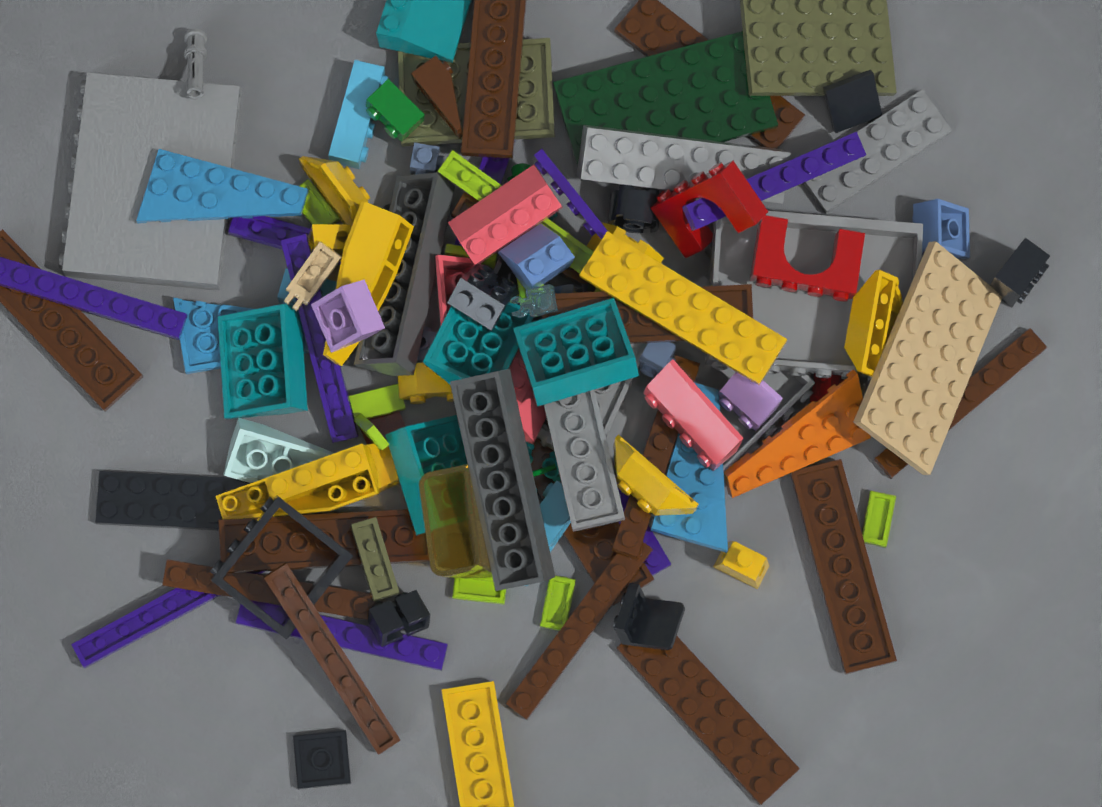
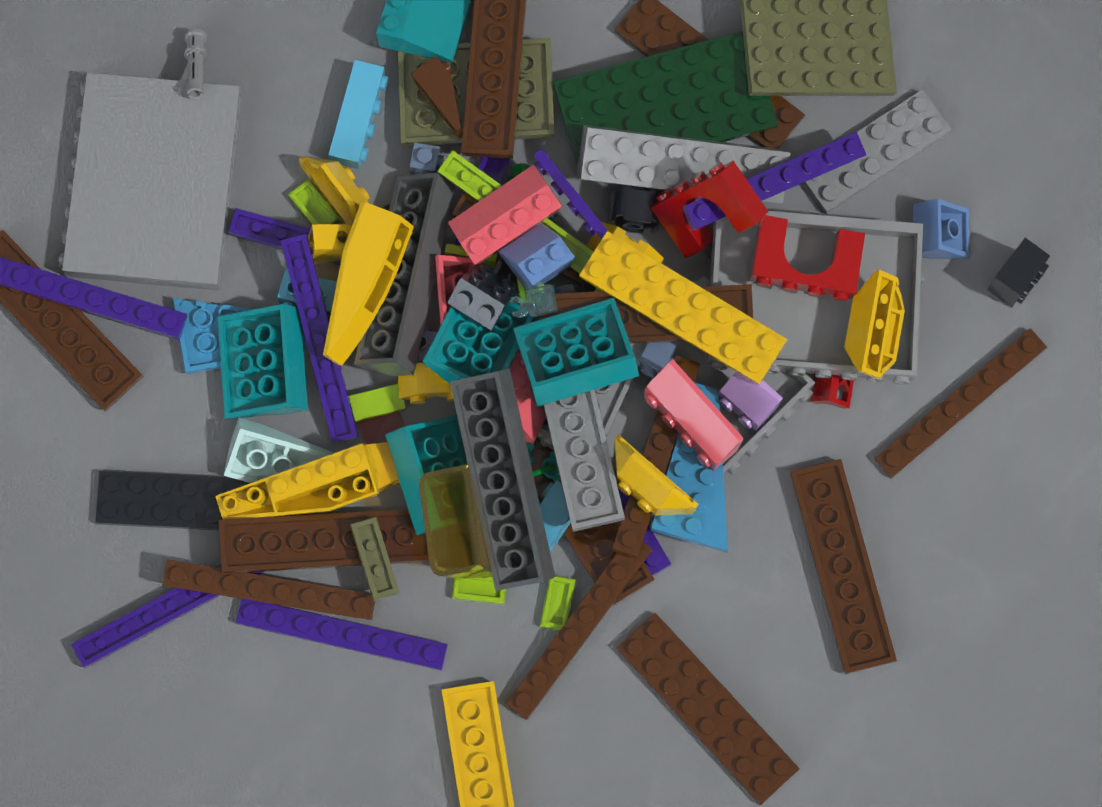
(207, 191): dark azure wing -> none
(252, 530): black window -> none
(312, 275): tan hinge -> none
(322, 759): black tile -> none
(331, 658): reddish brown plate -> none
(347, 315): lavender slope -> none
(371, 431): lime tile -> none
(394, 111): green brick -> none
(404, 613): black piece -> none
(647, 621): black bracket -> none
(743, 564): yellow torso -> none
(806, 438): orange wing -> none
(852, 101): black tile -> none
(878, 518): lime tile -> none
(928, 359): tan plate -> none

